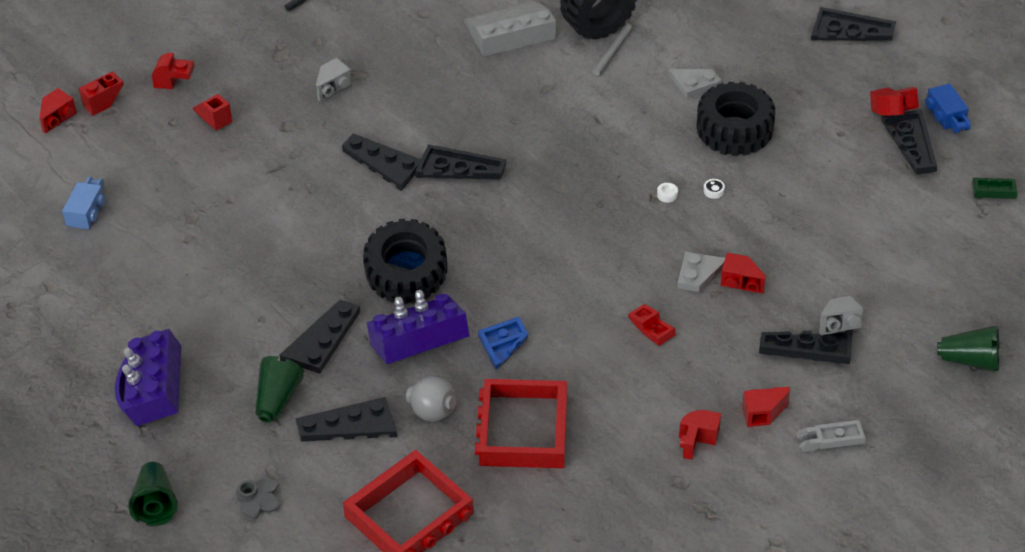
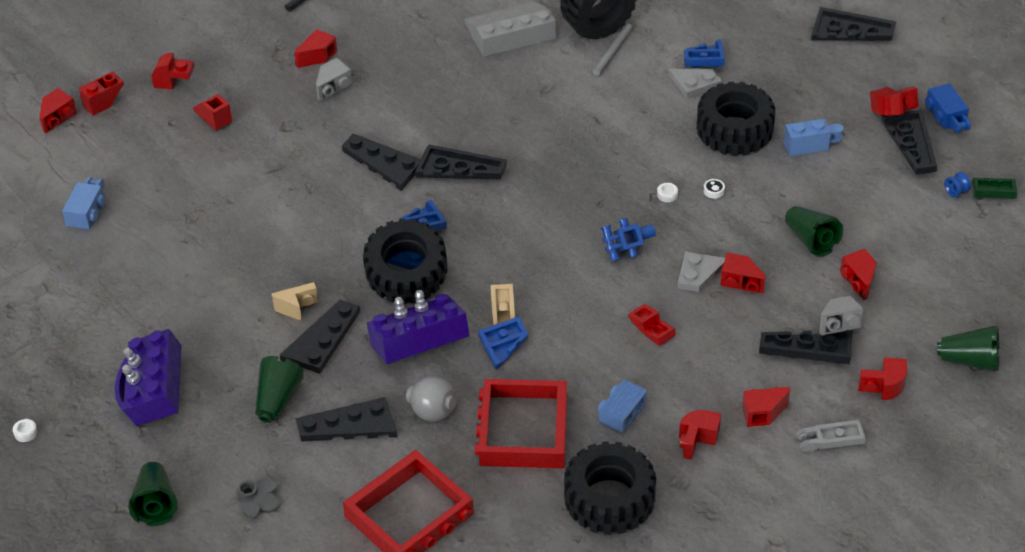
(25, 430): none -> white tile
(291, 300): none -> tan slope
(315, 49): none -> red slope
(429, 215): none -> blue wing
(502, 302): none -> tan slope
(610, 512): none -> black tyre
(622, 405): none -> medium blue brick
(626, 238): none -> blue piece
(705, 56): none -> blue wing
(811, 136): none -> medium blue brick
(815, 229): none -> dark green cone
(859, 271): none -> red slope
(888, 381): none -> red brick
(957, 184): none -> blue wheel

